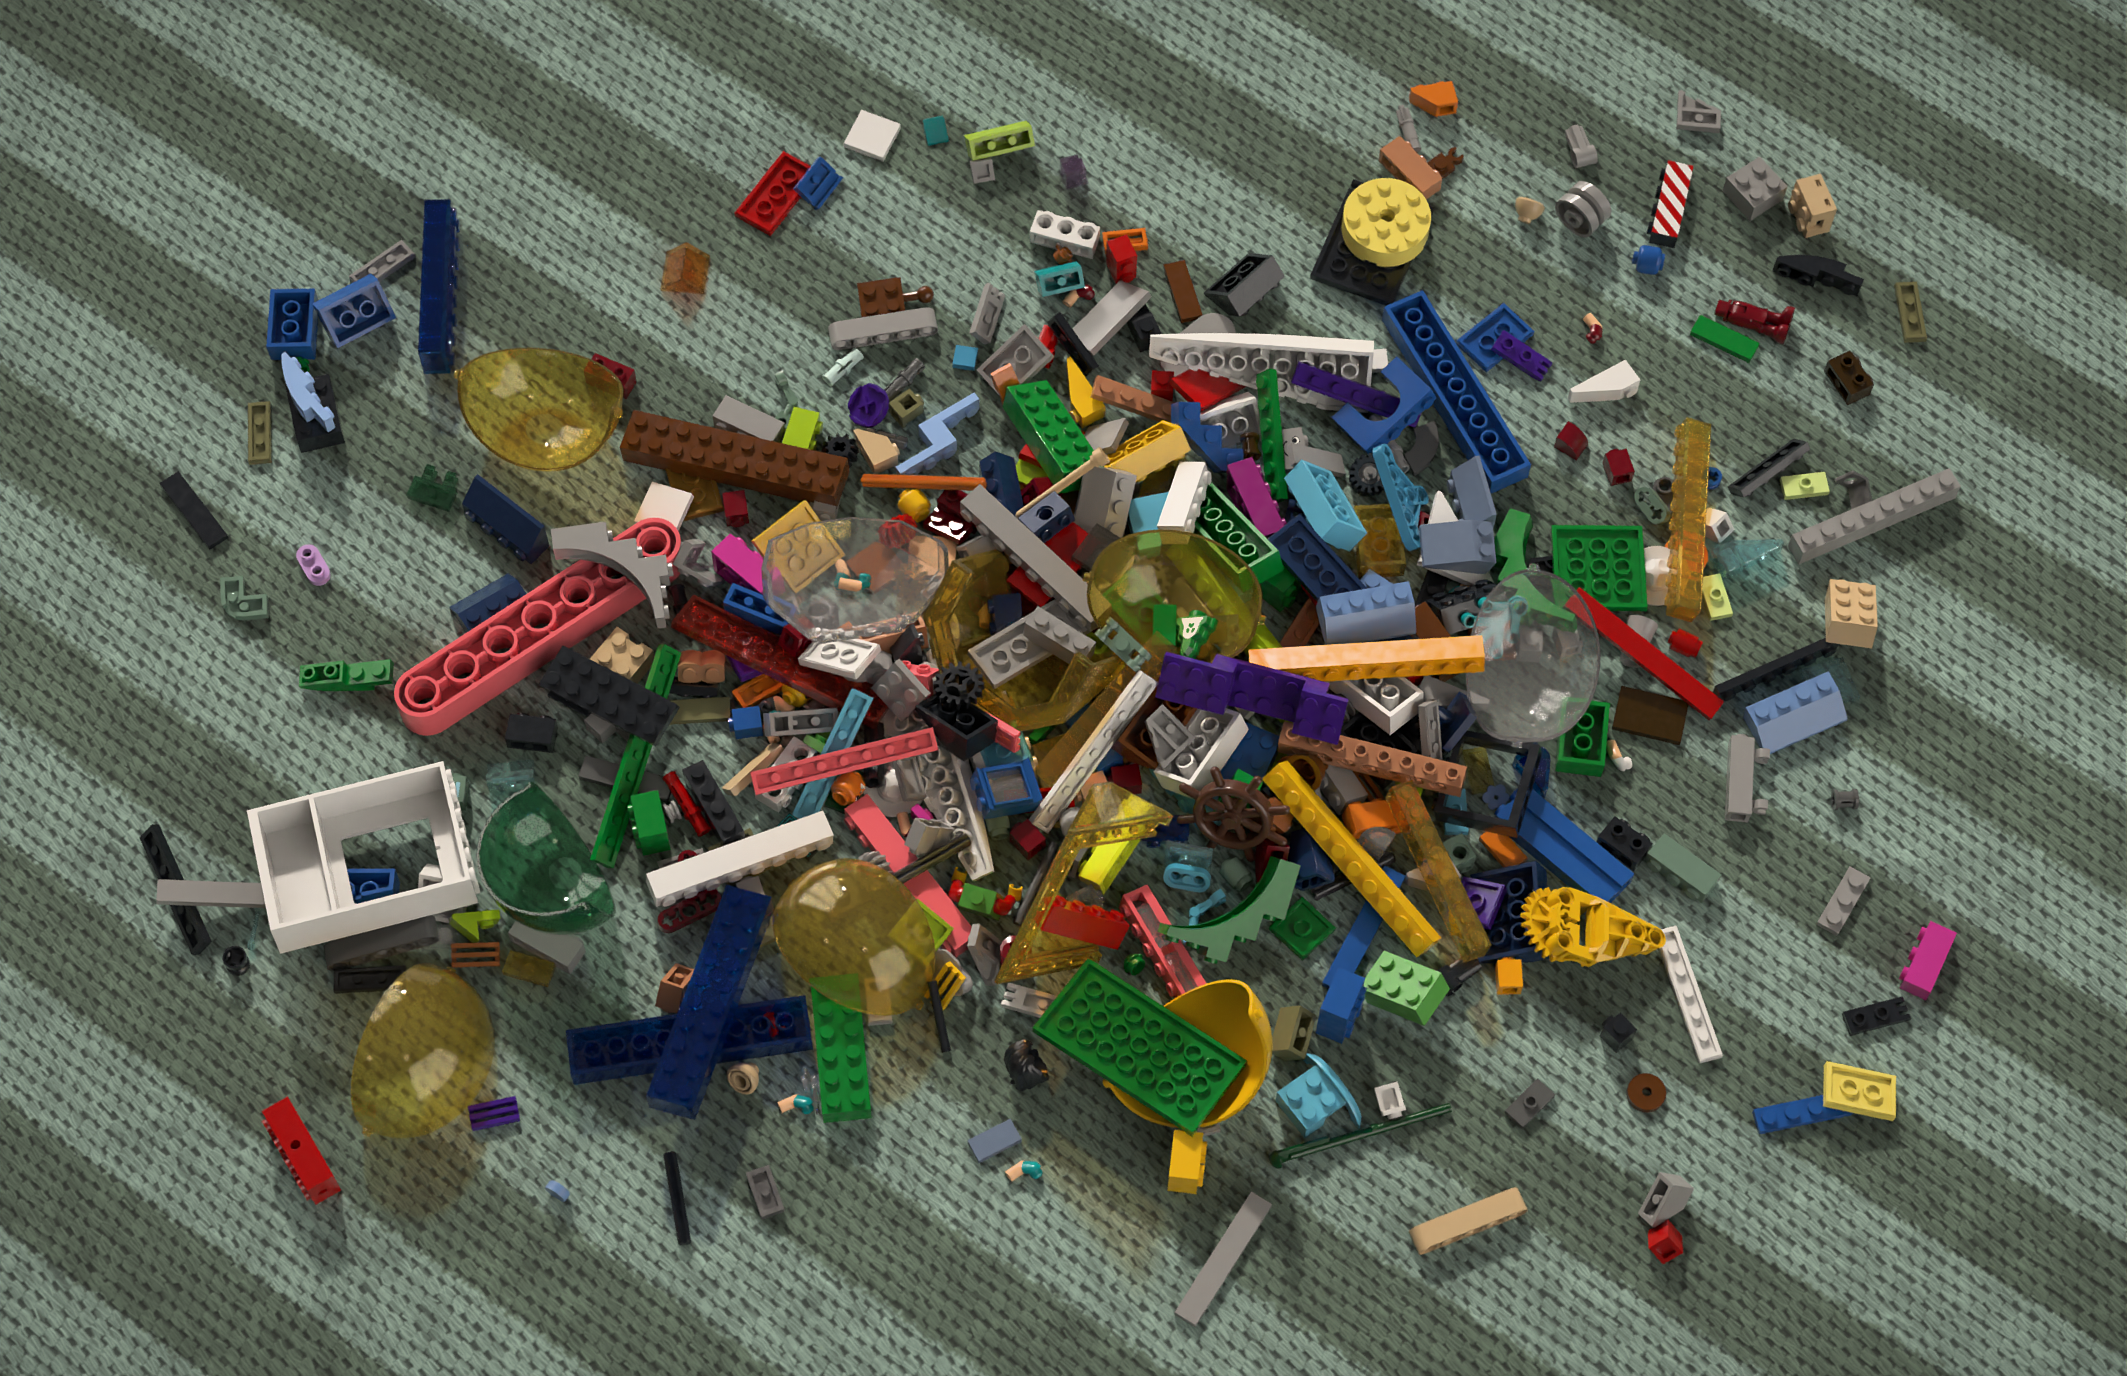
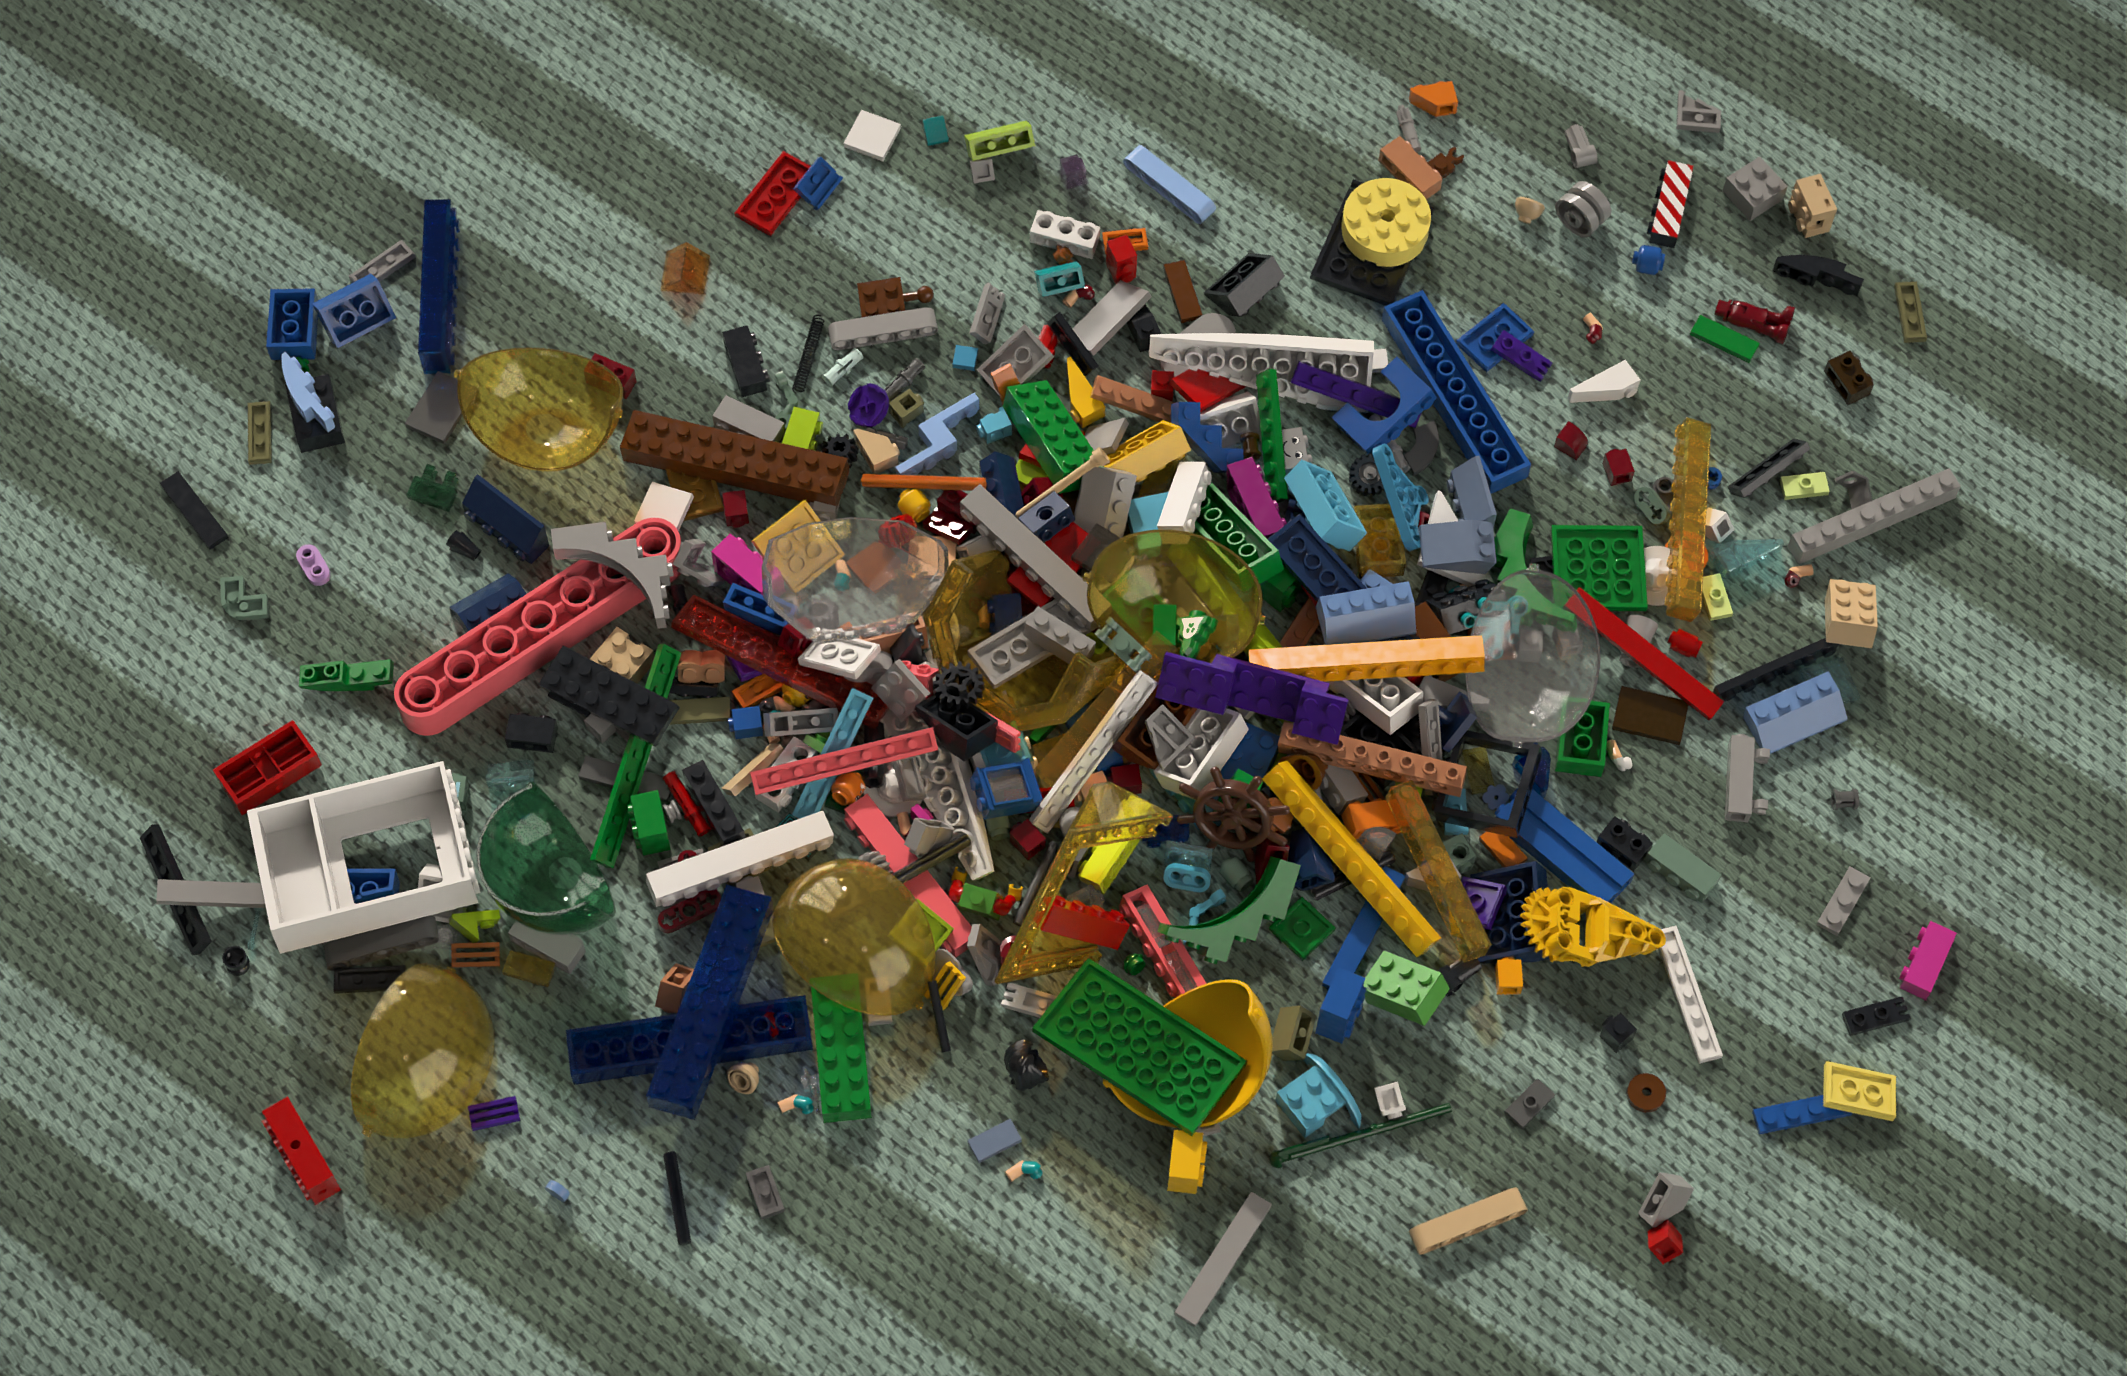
(267, 767): none -> red brick
(437, 409): none -> dark grey tile
(463, 545): none -> black cone
(745, 361): none -> black brick
(804, 353): none -> black piece
(855, 585): light nougat arm -> none
(994, 426): none -> medium azure brick
(1169, 184): none -> light blue beam
(1321, 458): light grey tile -> none
(1795, 573): none -> arm

